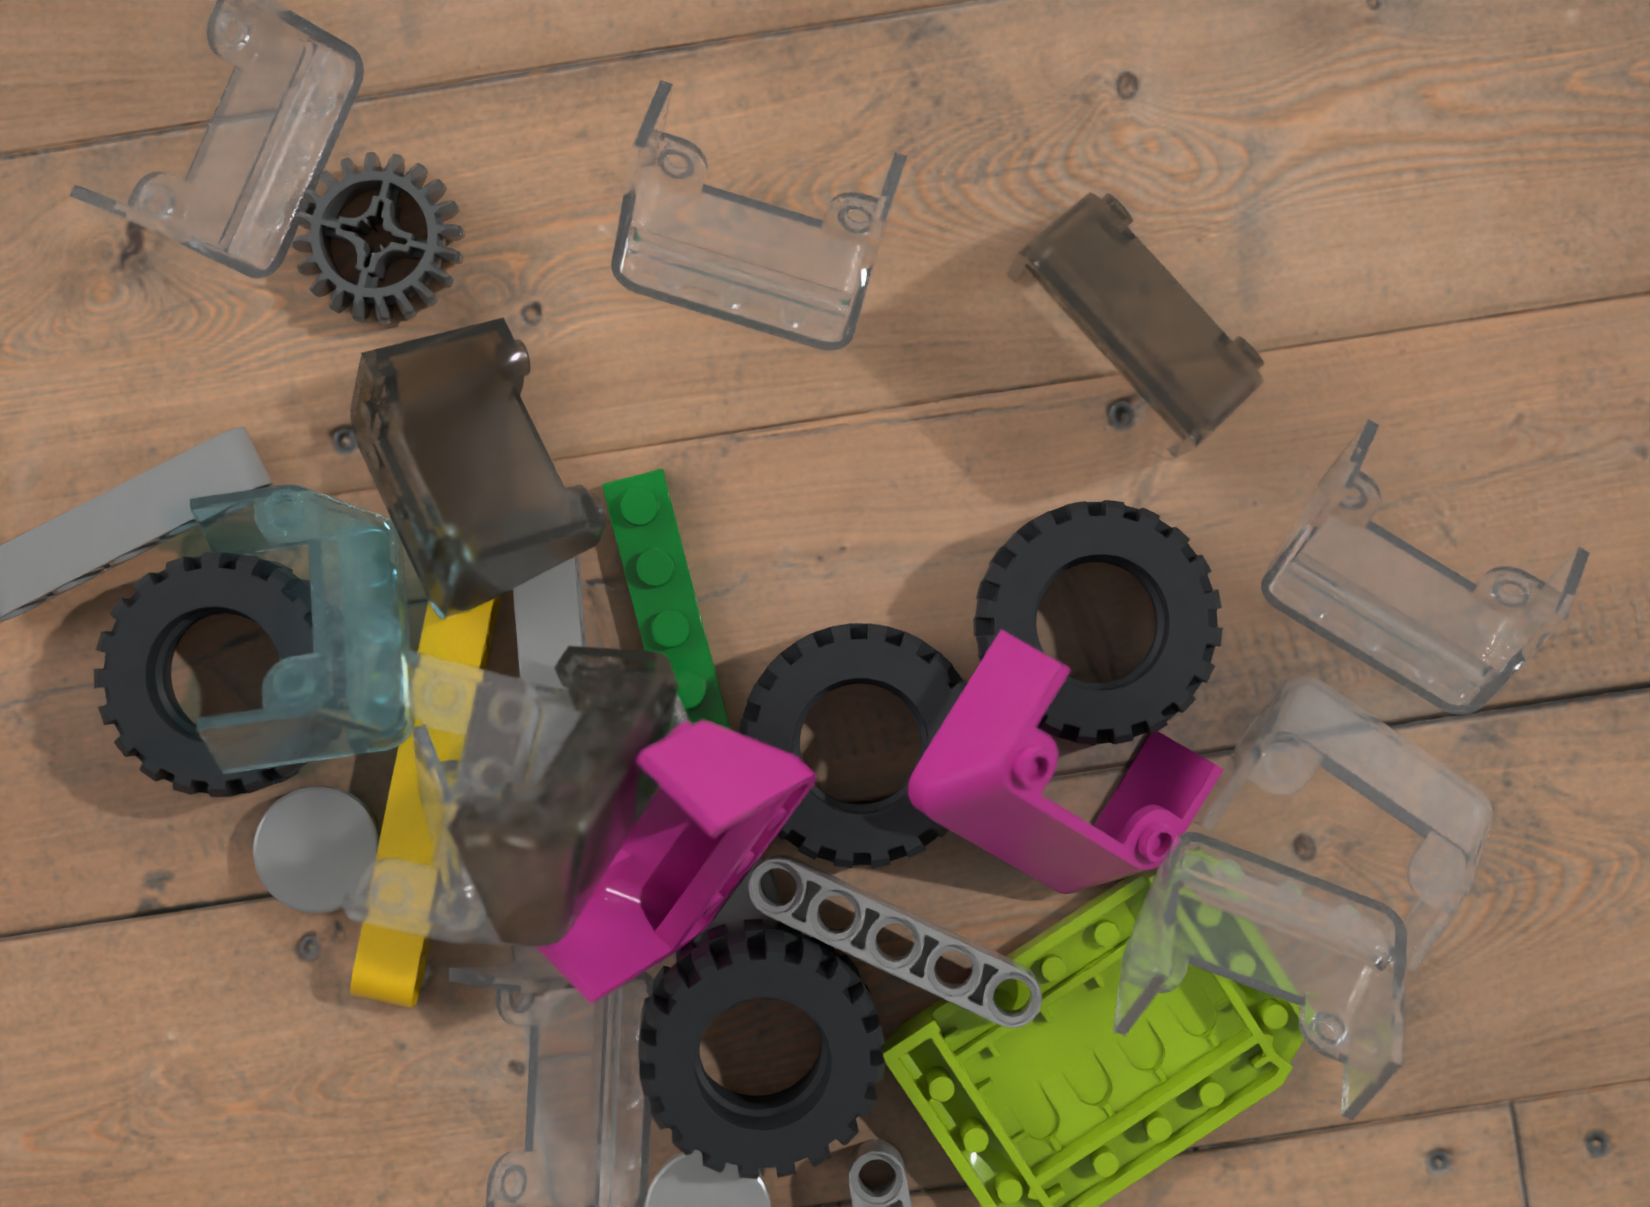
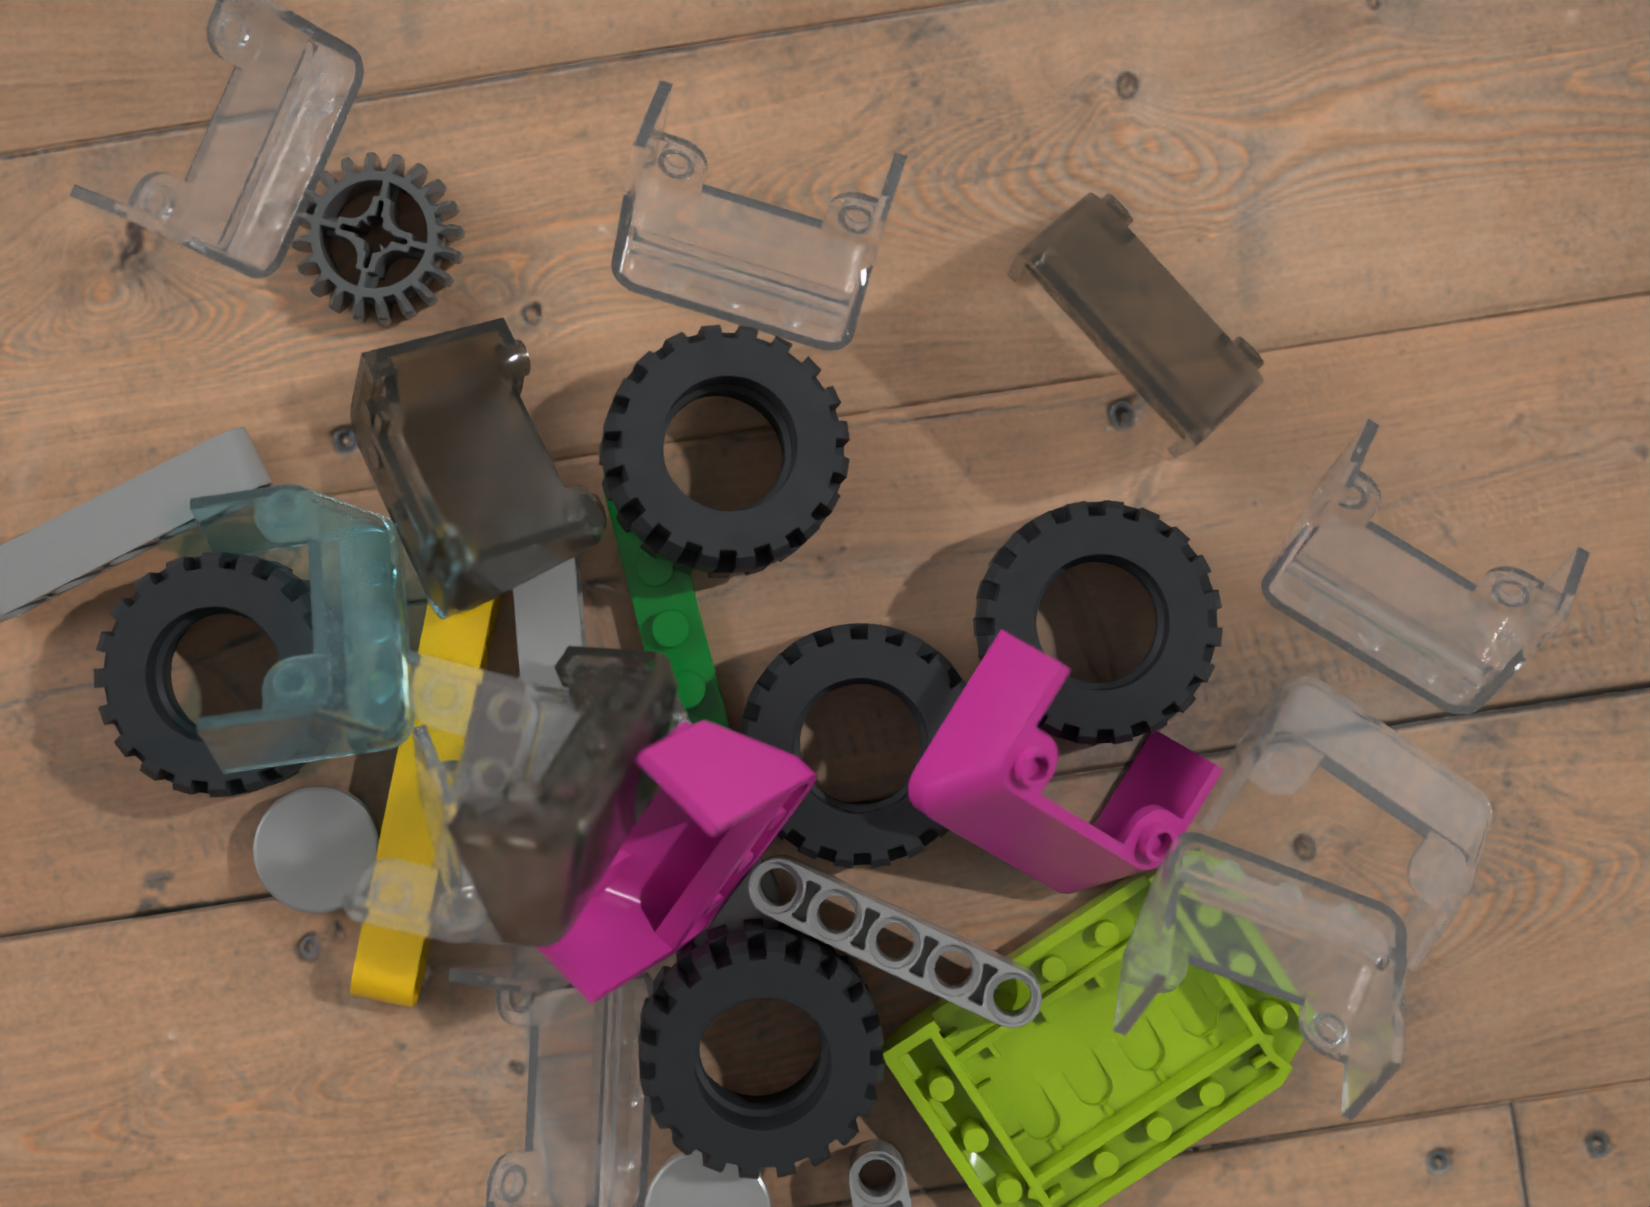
(767, 380): none -> black tyre

